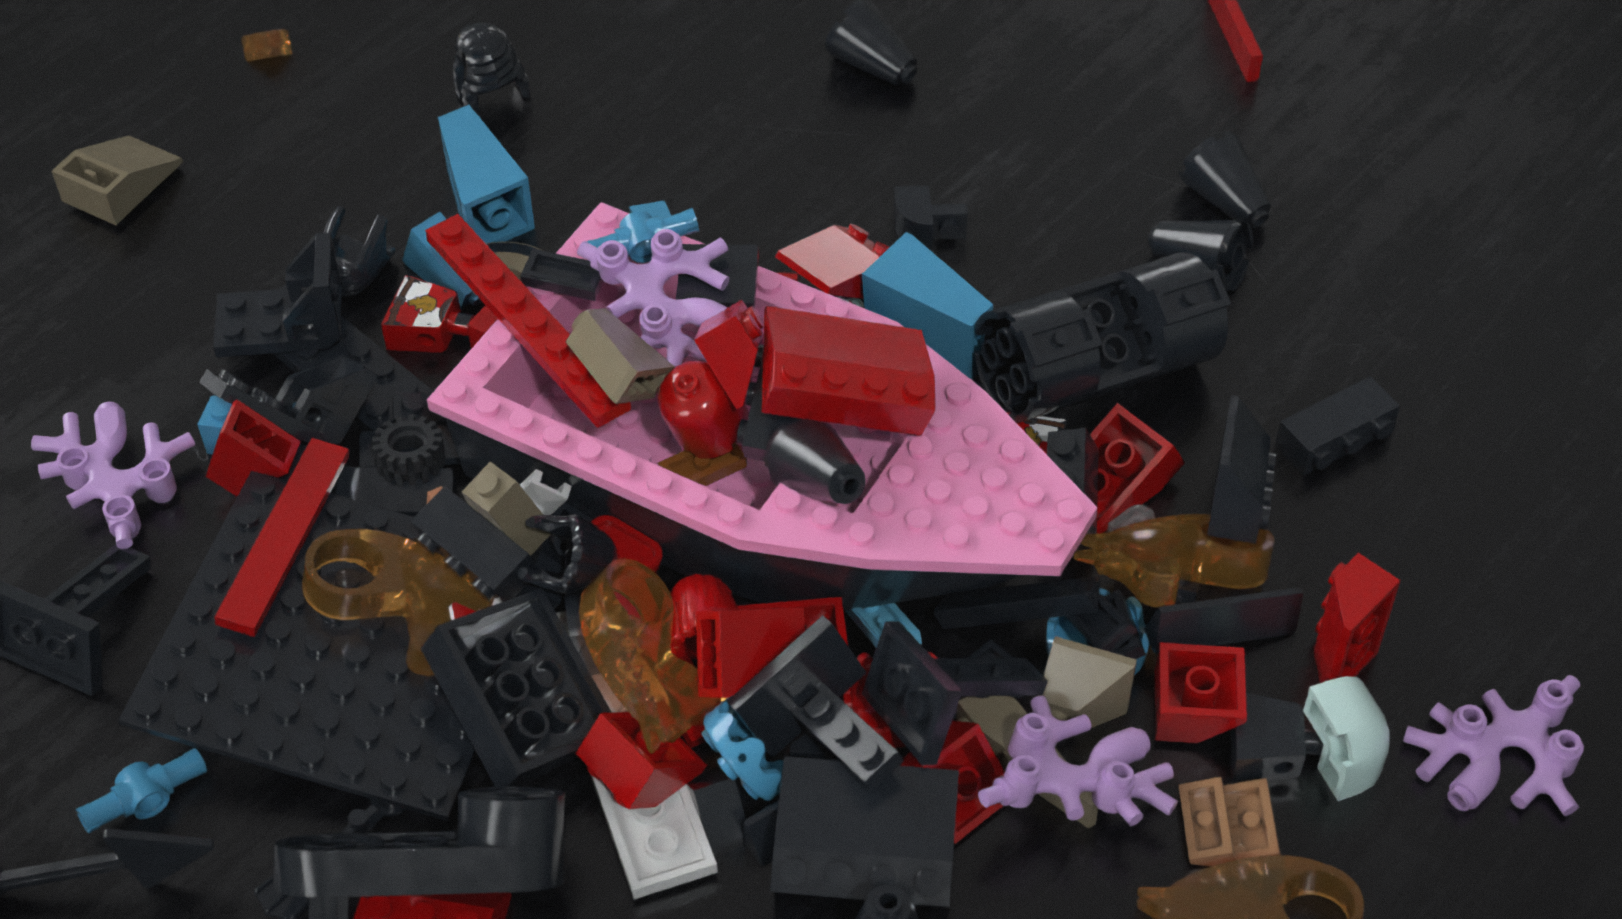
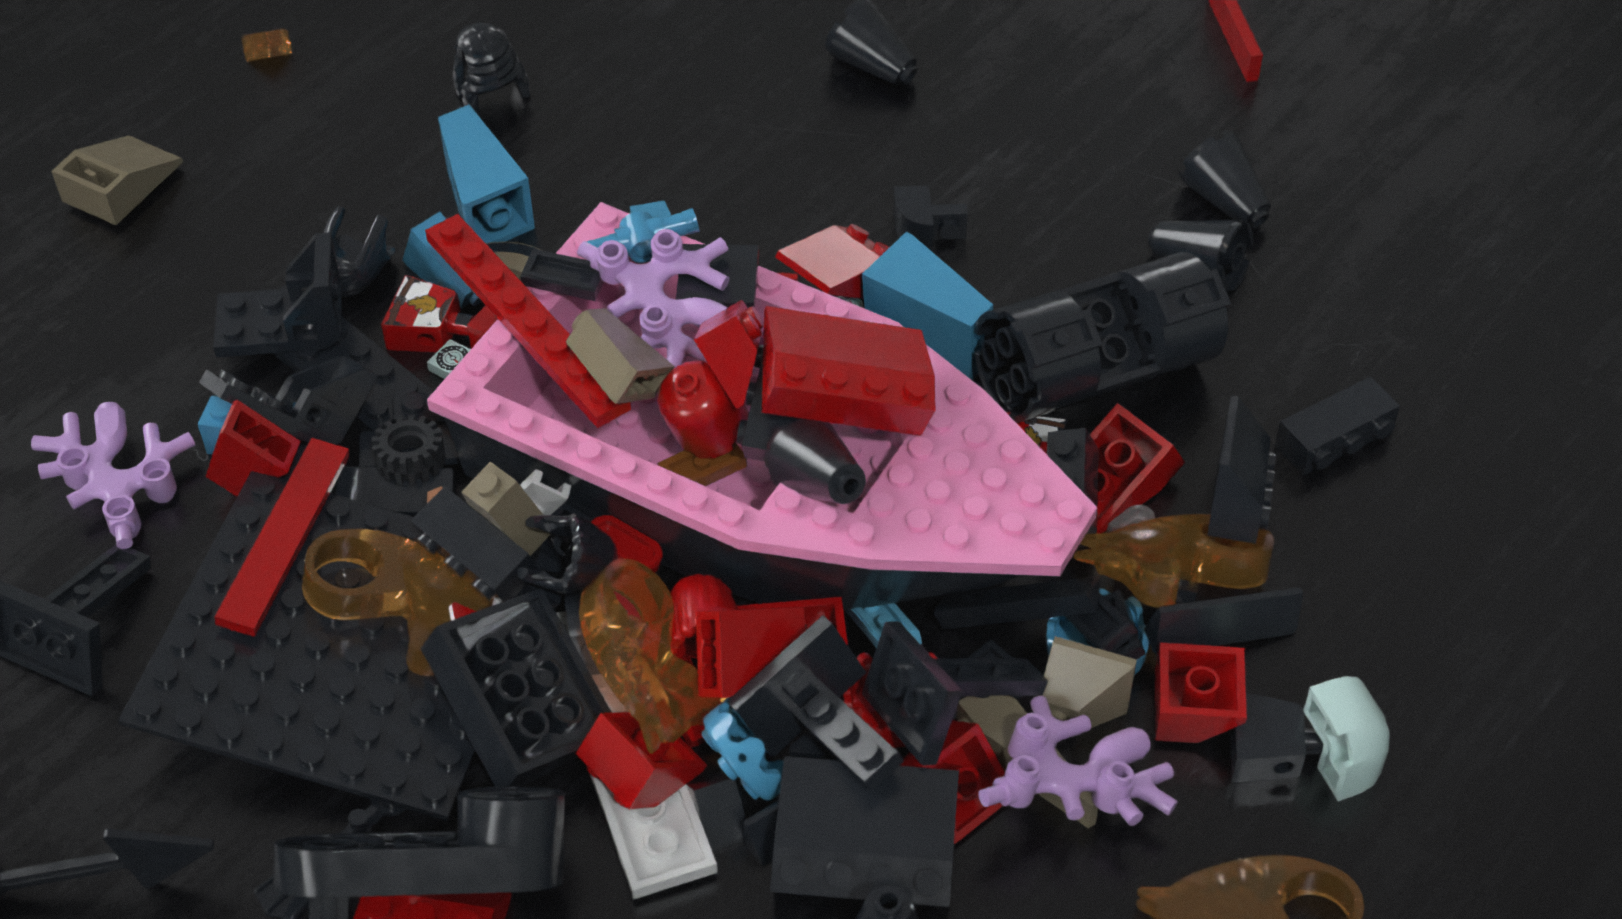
(141, 790): dark azure pin -> none
(447, 358): none -> light aqua tile
(1228, 821): medium nougat slope -> none
(1353, 617): red slope -> none
(1526, 728): lavender plant -> none

